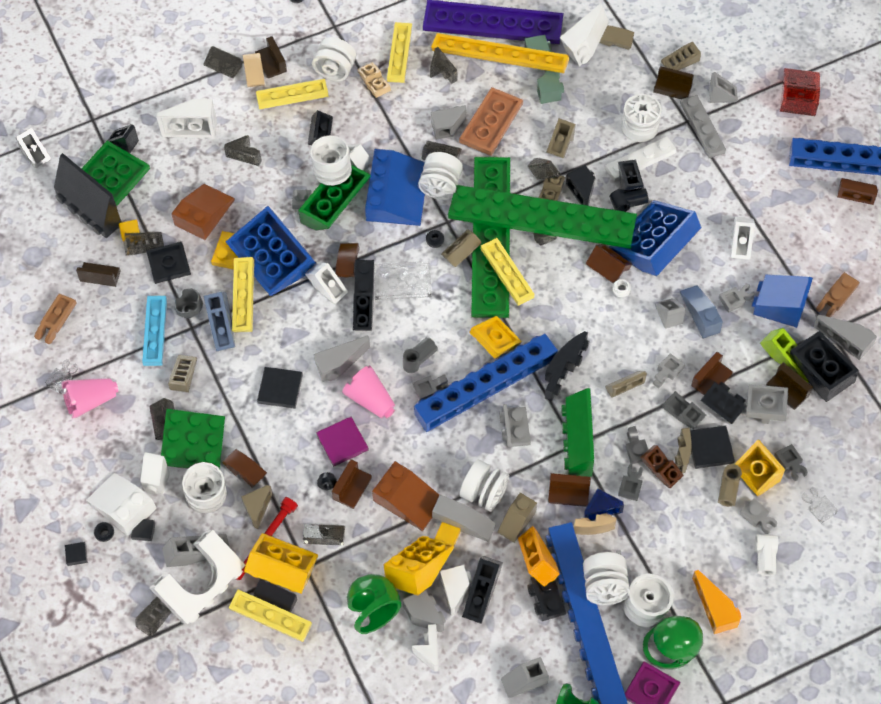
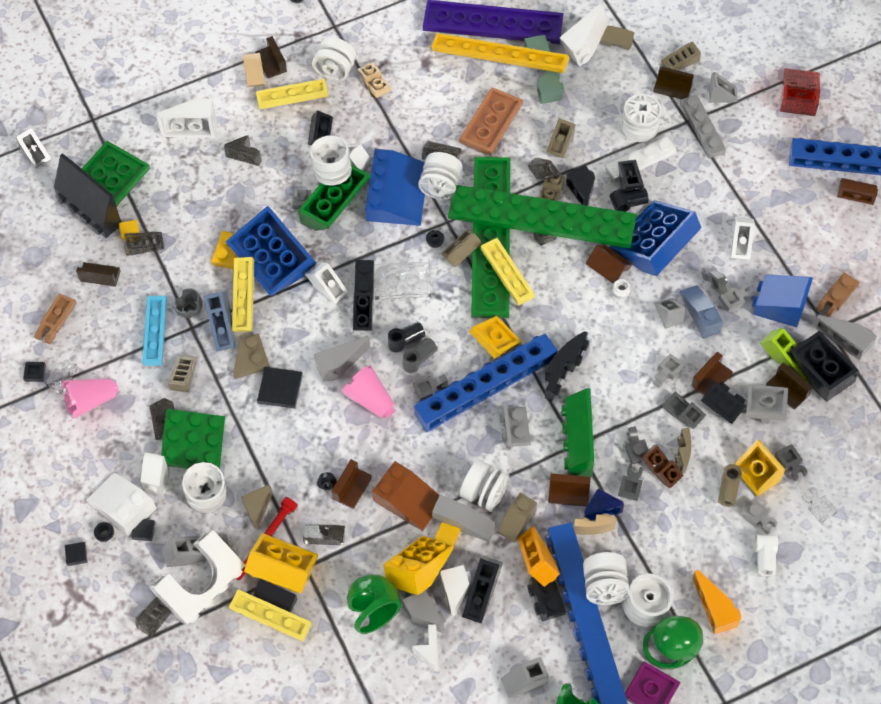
(34, 372): none -> black tile
(125, 138): black slope -> none
(168, 262): black tile -> none
(201, 210): dark orange slope -> none
(223, 62): clear smoke slope -> none
(245, 467): reddish brown slope -> none
(250, 357): none -> dark tan wing
(342, 441): magenta tile -> none
(346, 259): reddish brown slope -> none
(399, 52): light yellow plate -> none
(406, 336): none -> black piece
(442, 64): clear smoke slope -> none
(447, 121): light grey slope -> none
(626, 383): dark tan slope -> none
(711, 447): black tile -> none
(717, 280): none -> flat silver plate

